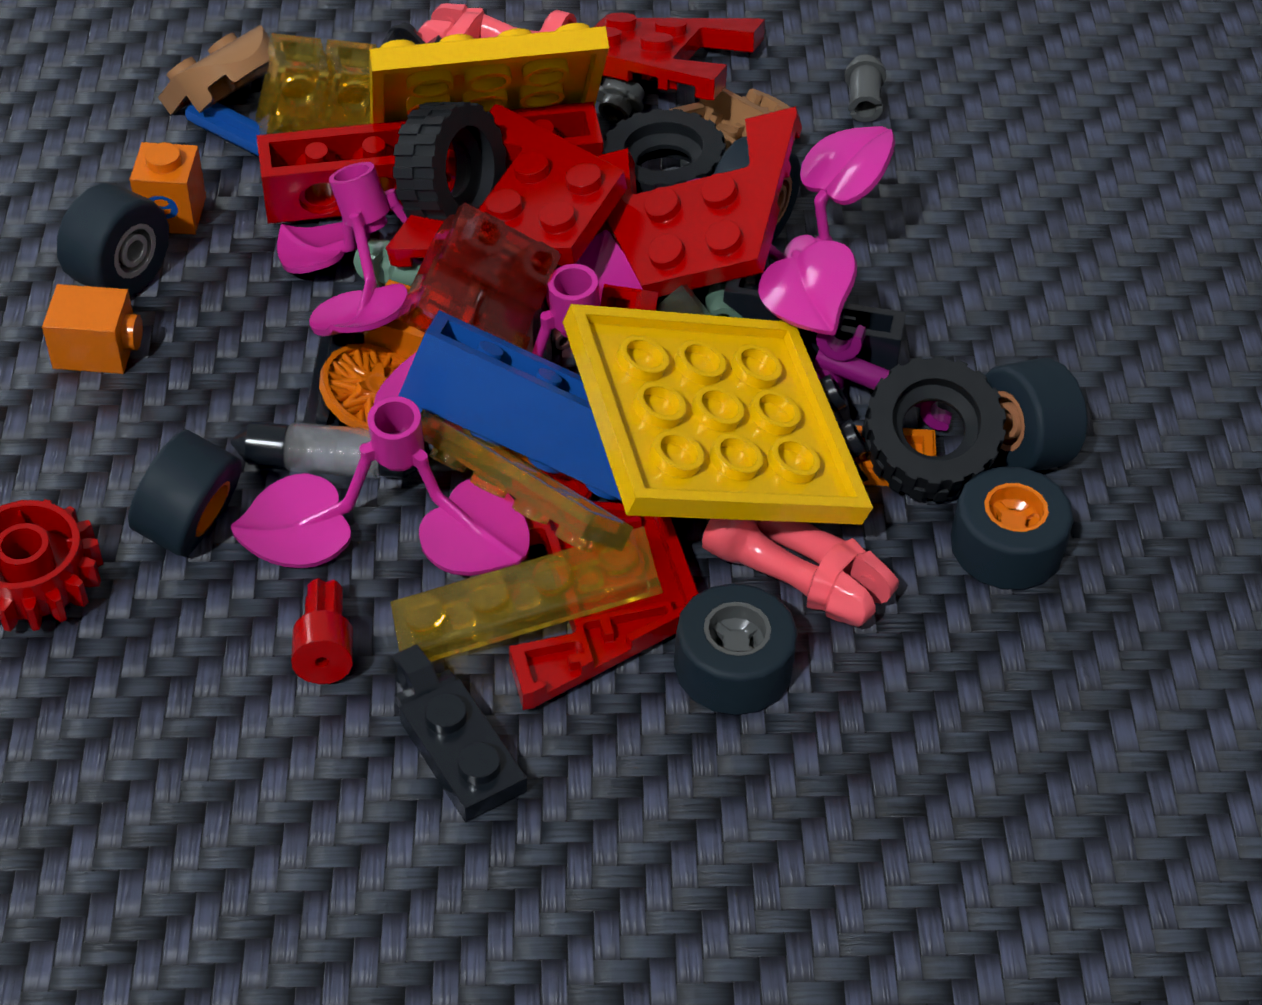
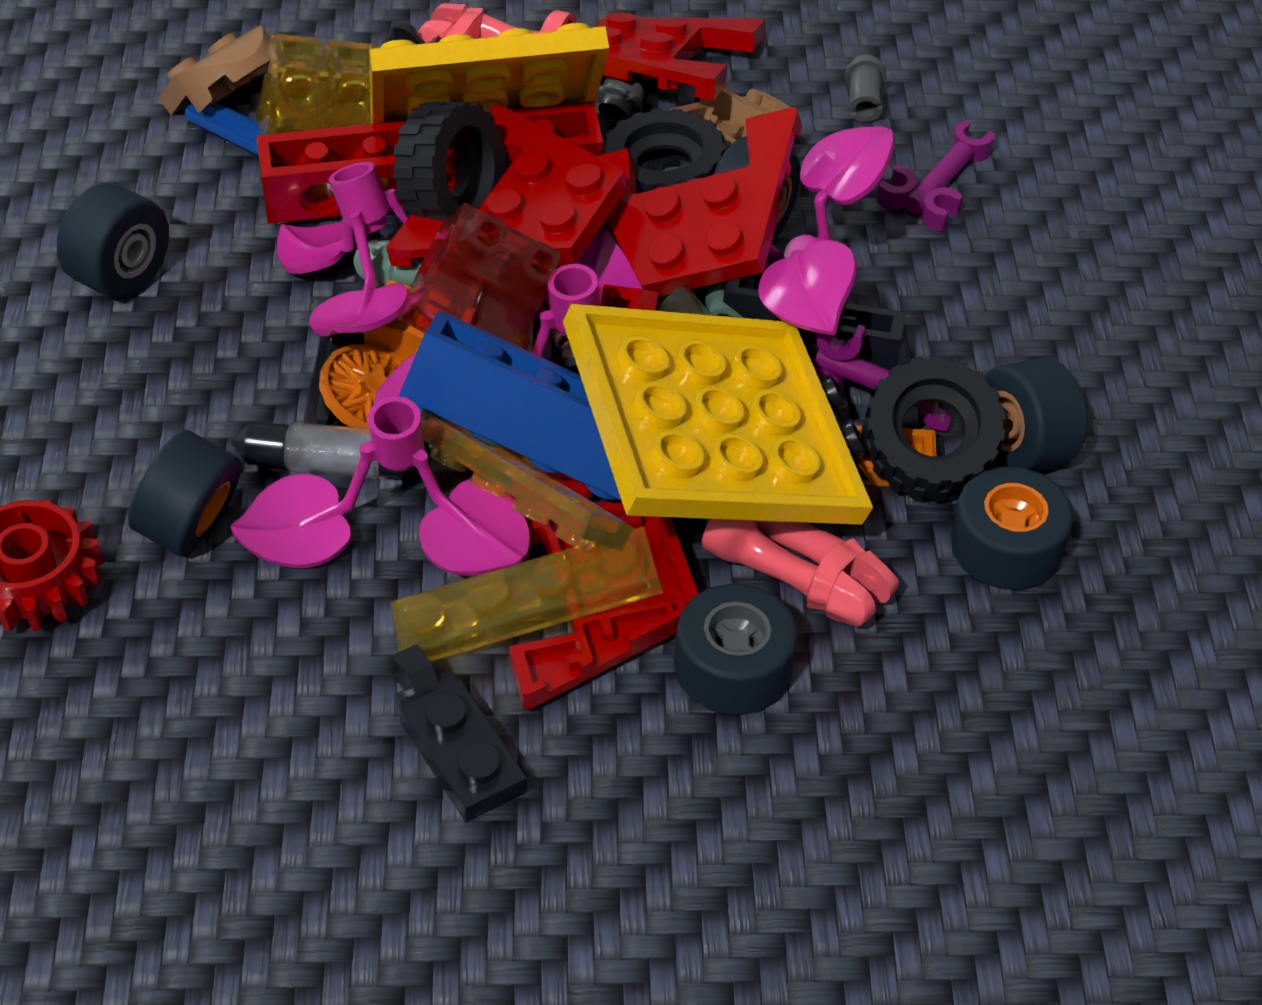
(91, 329): orange brick -> none
(173, 180): orange brick -> none
(322, 635): red piece -> none
(930, 193): none -> magenta bar

